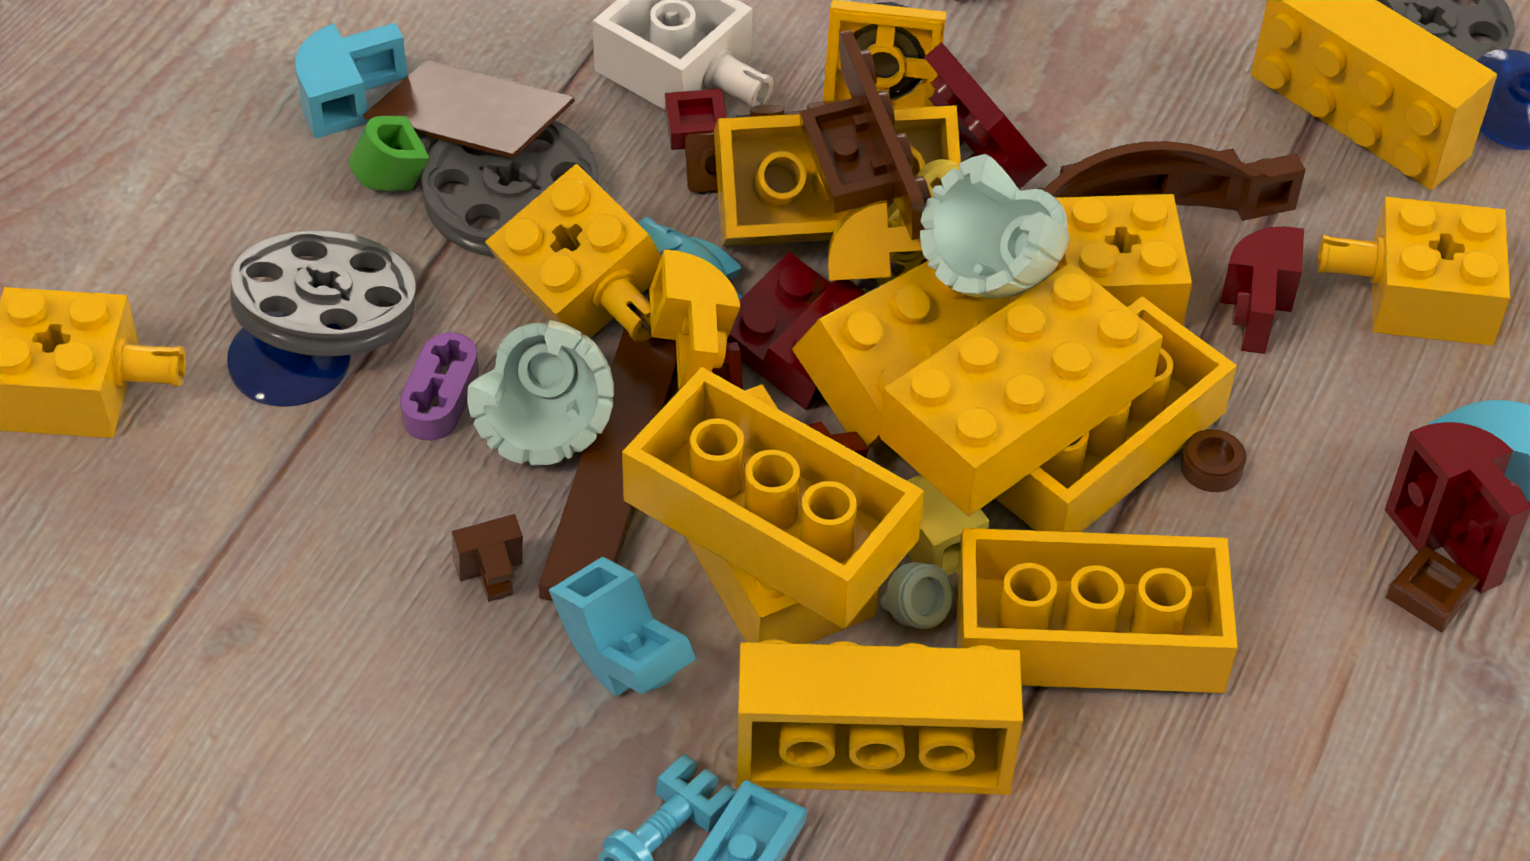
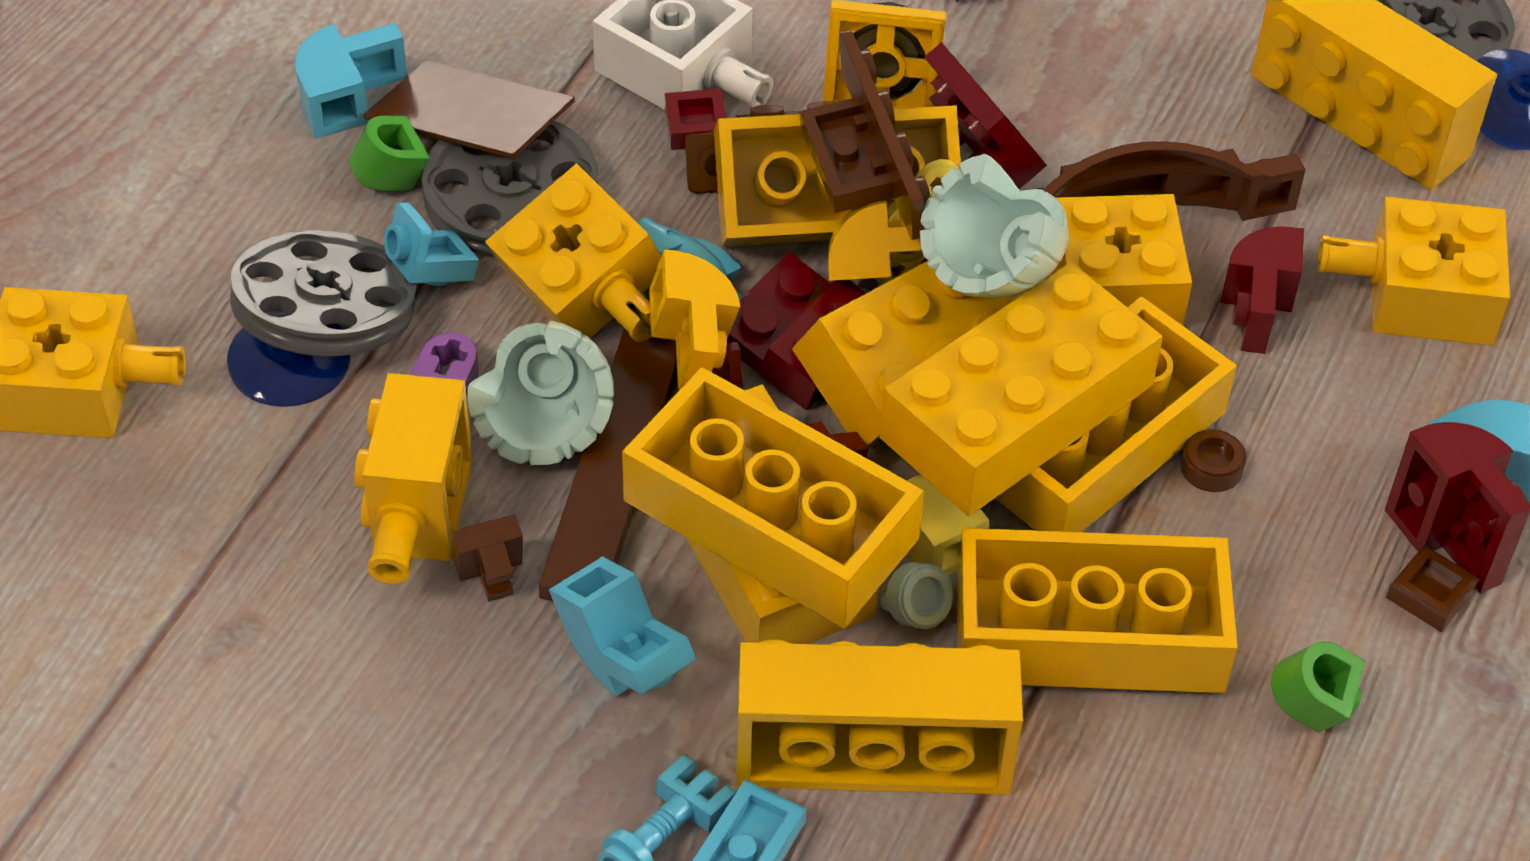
(414, 472): none -> yellow brick
(427, 254): none -> medium azure bracket
(1318, 685): none -> bright green plate

